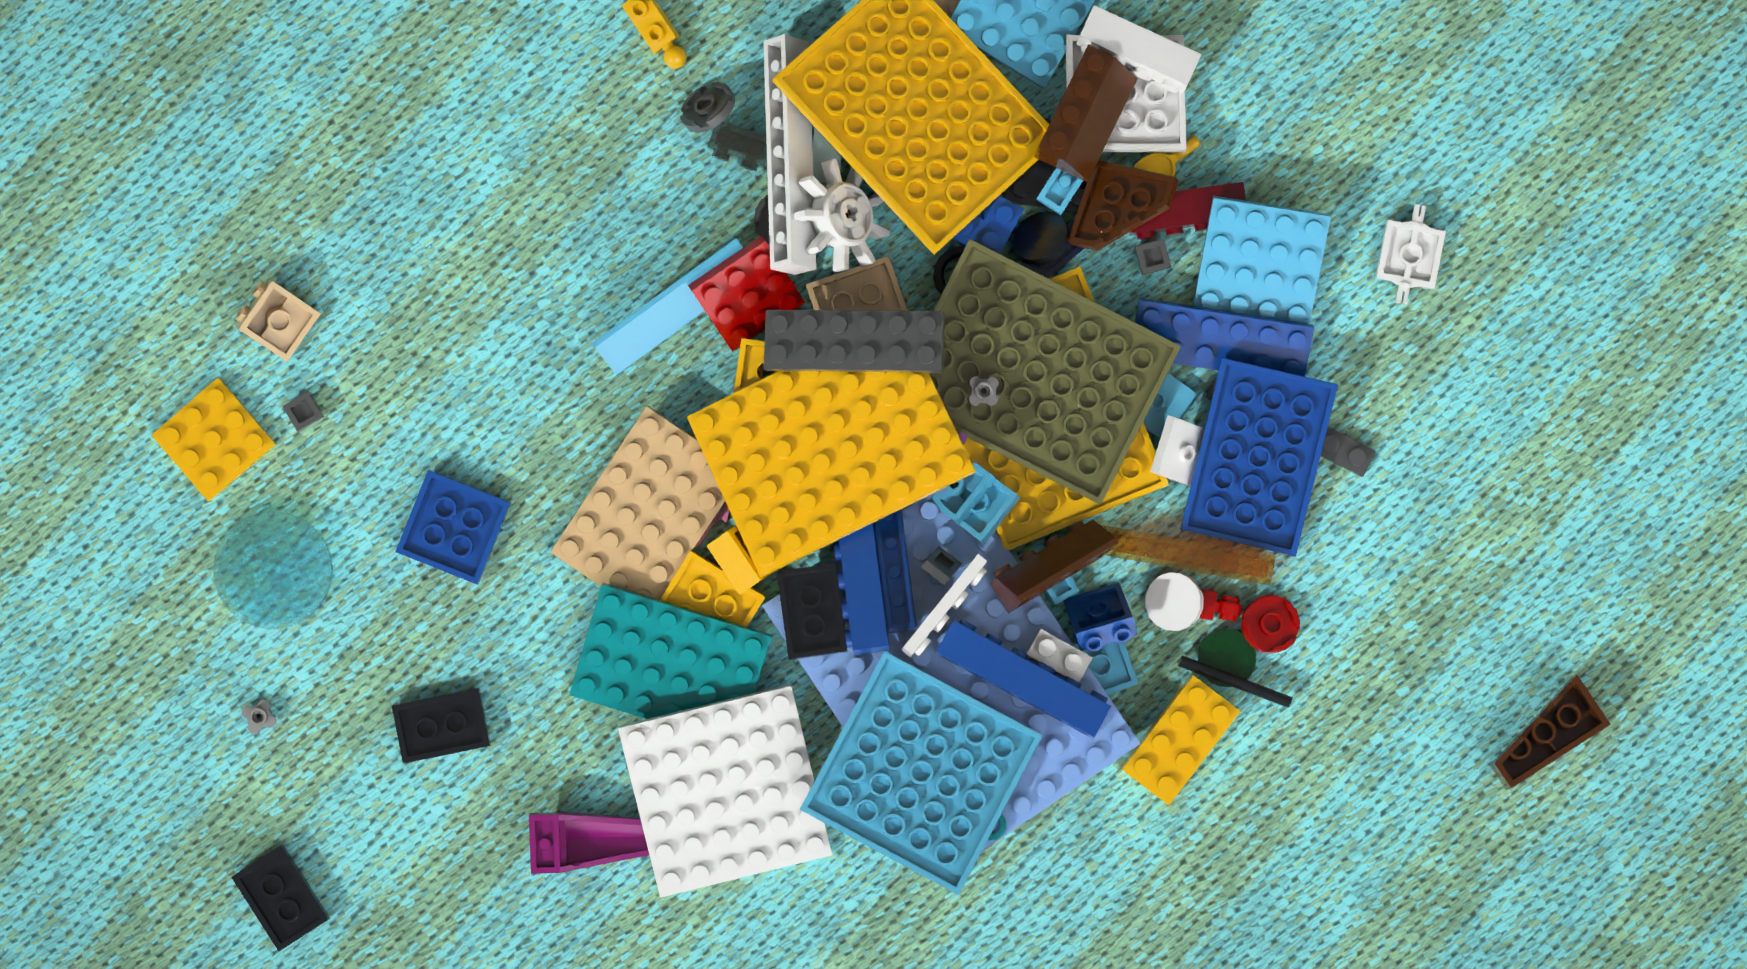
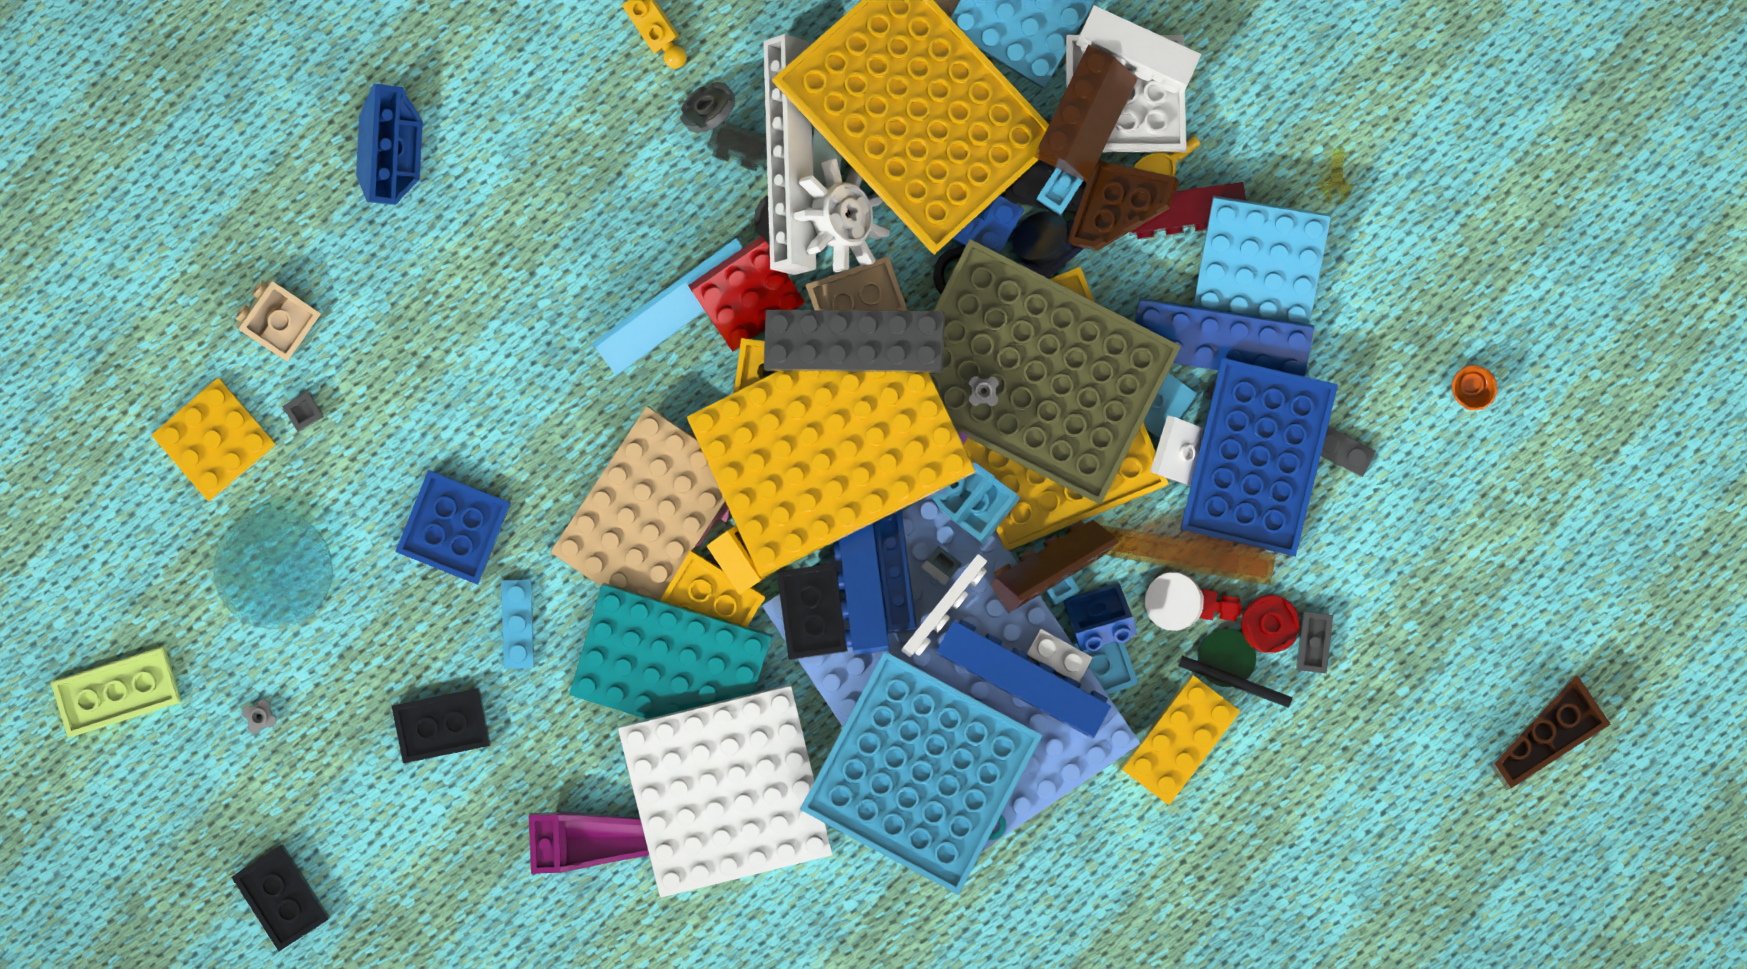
(116, 691): none -> yellowish green tile
(388, 145): none -> blue wedge
(517, 624): none -> medium azure plate
(1152, 257): dark grey plate -> none
(1314, 642): none -> dark grey plate
(1336, 178): none -> clear yellow bar
(1410, 254): white plate -> none
(1474, 387): none -> orange hair

